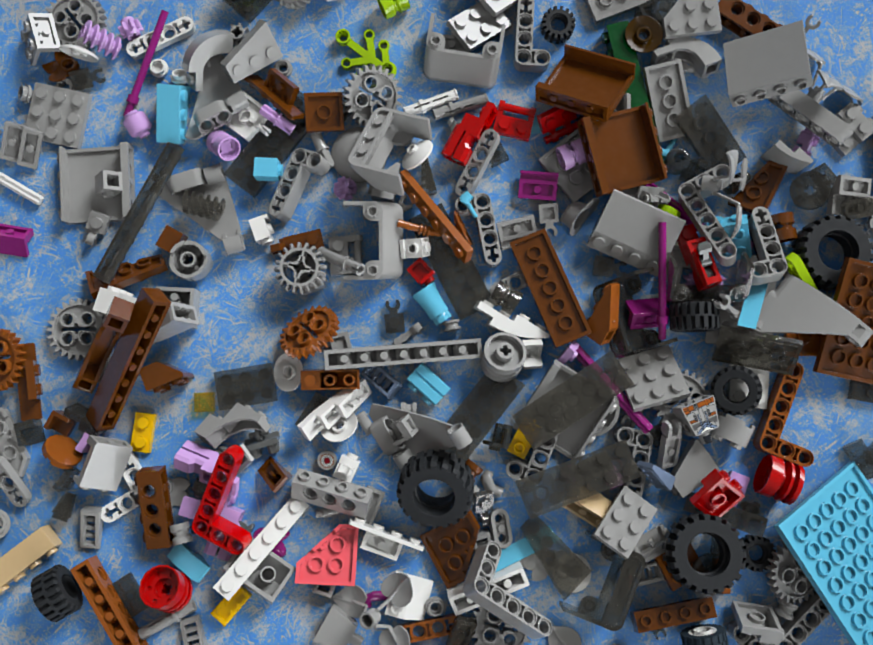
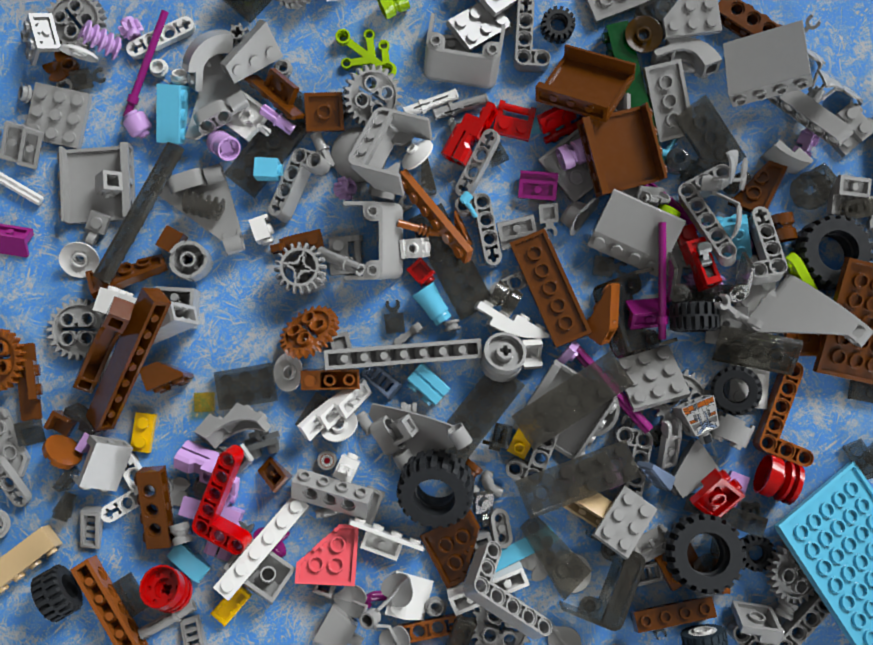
(72, 264): none -> white dish
(752, 306): medium azure sticker -> none

